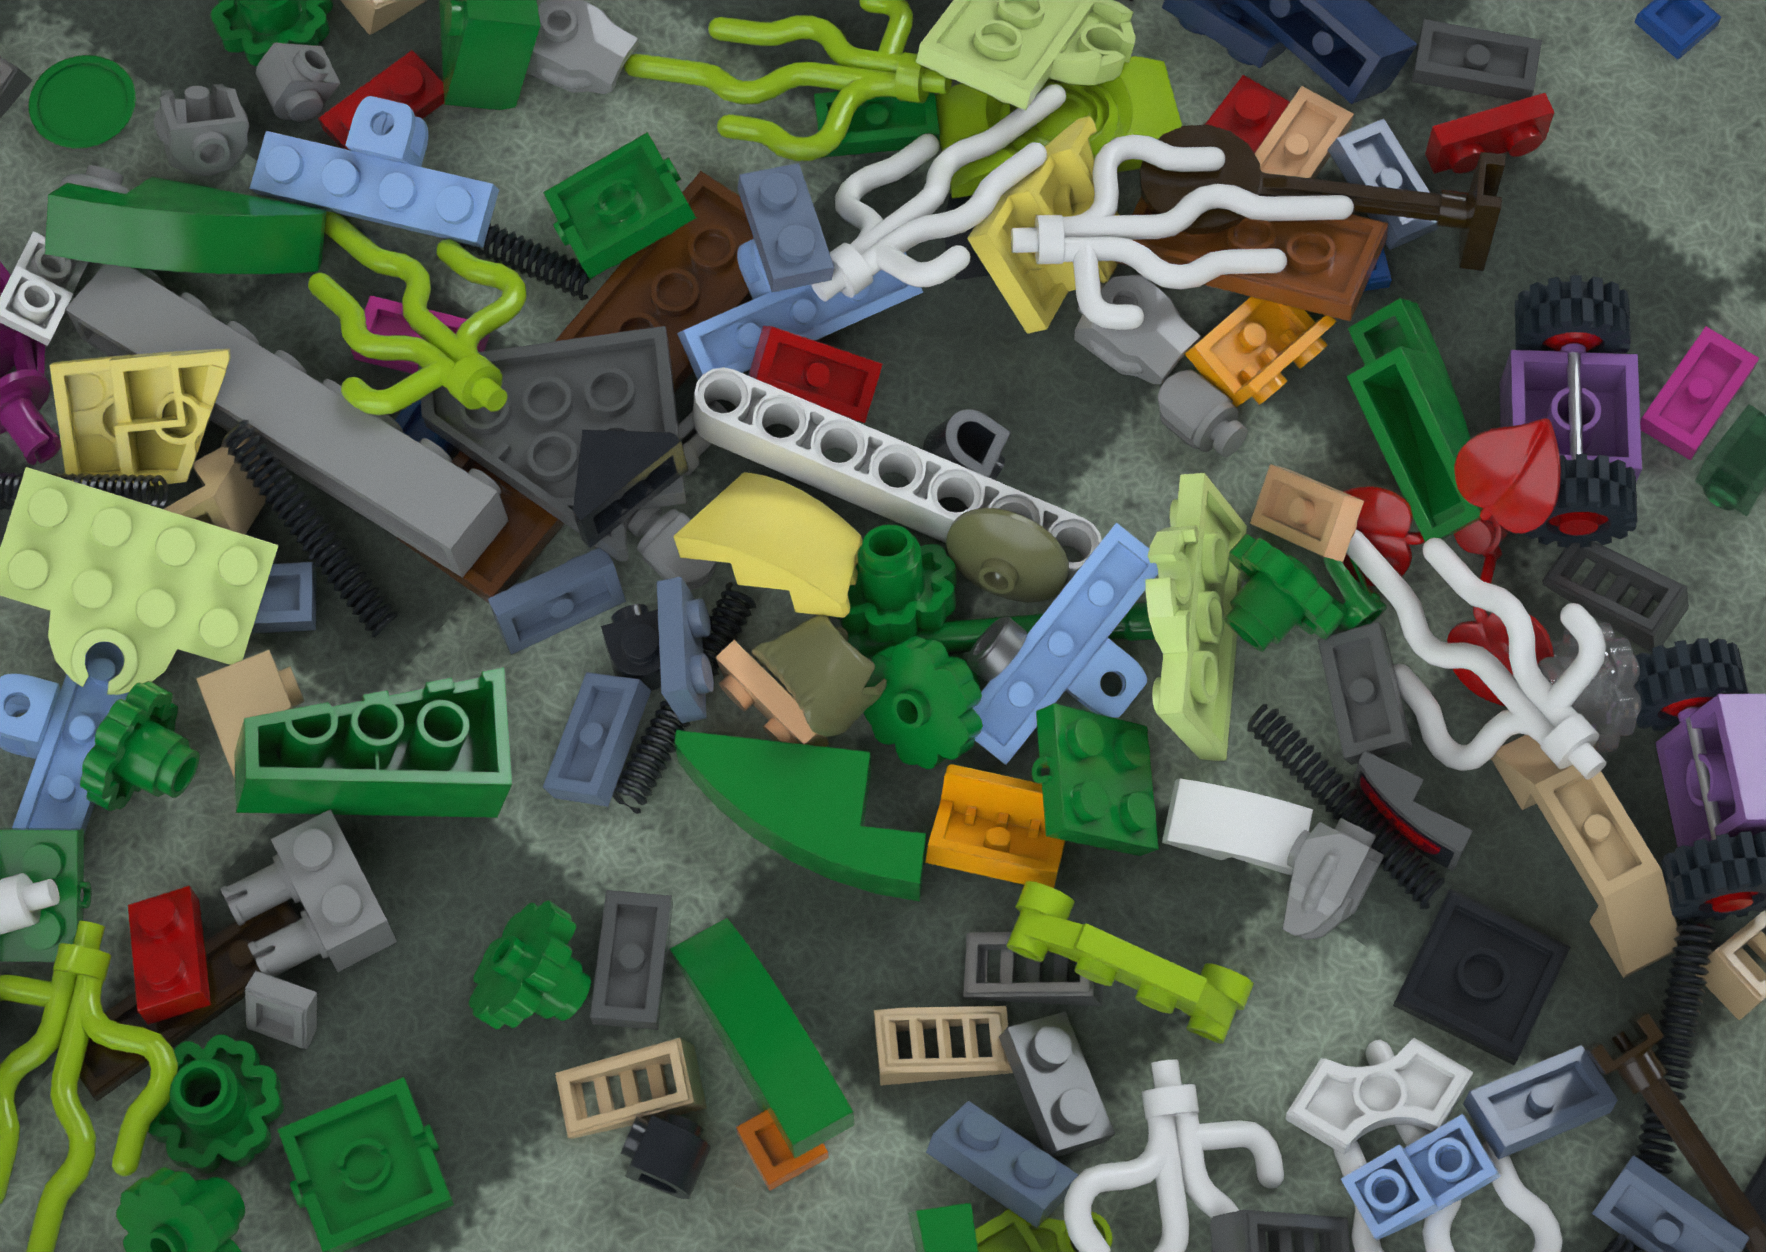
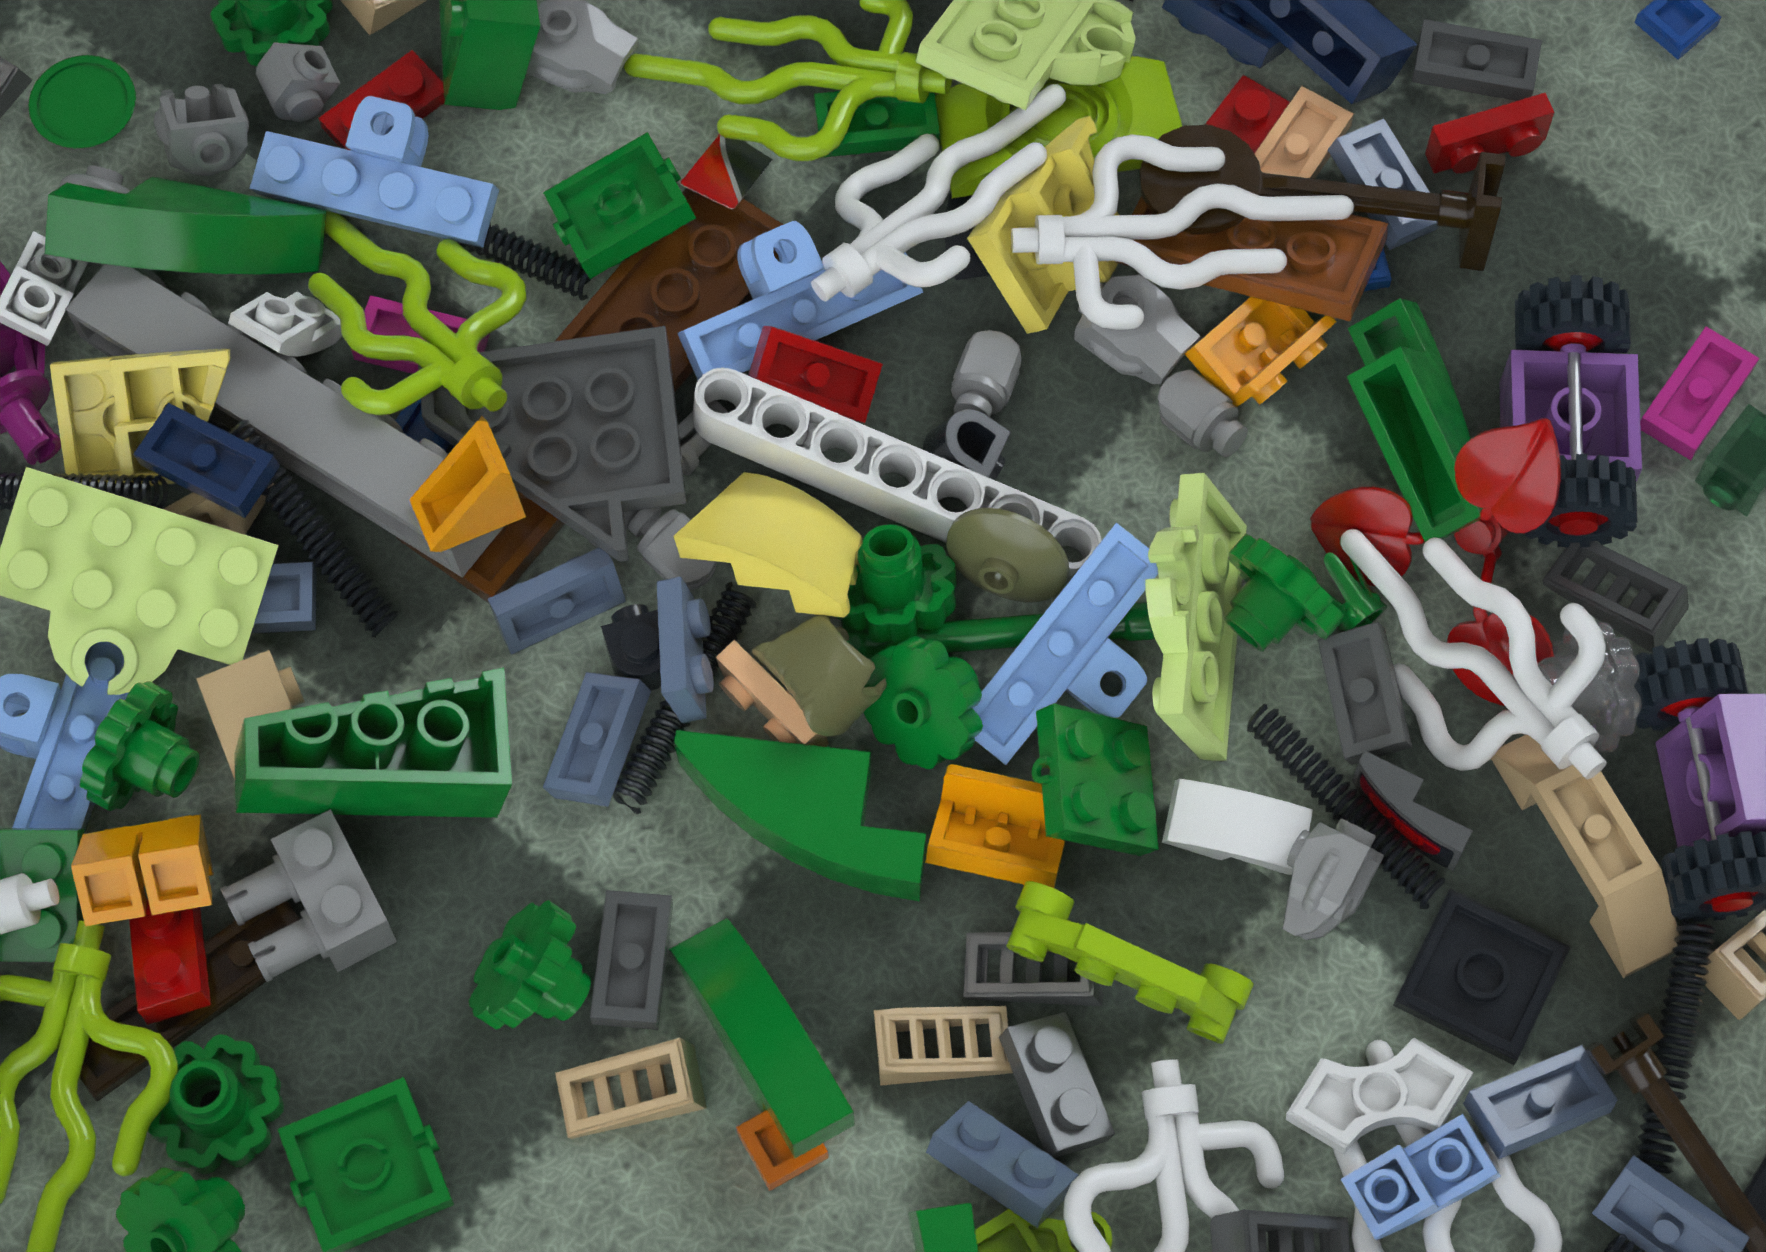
(162, 856): none -> light orange hips
(206, 460): none -> dark blue plate
(281, 1010): light grey tile -> none
(288, 325): none -> white slope
(467, 492): none -> light orange slope
(621, 475): black slope -> none
(666, 1154): black plate -> none
(726, 171): none -> sticker
(785, 227): sand blue plate -> none
(986, 373): none -> light grey arm
(996, 648): flat silver tile -> none
(1307, 512): light nougat plate -> none

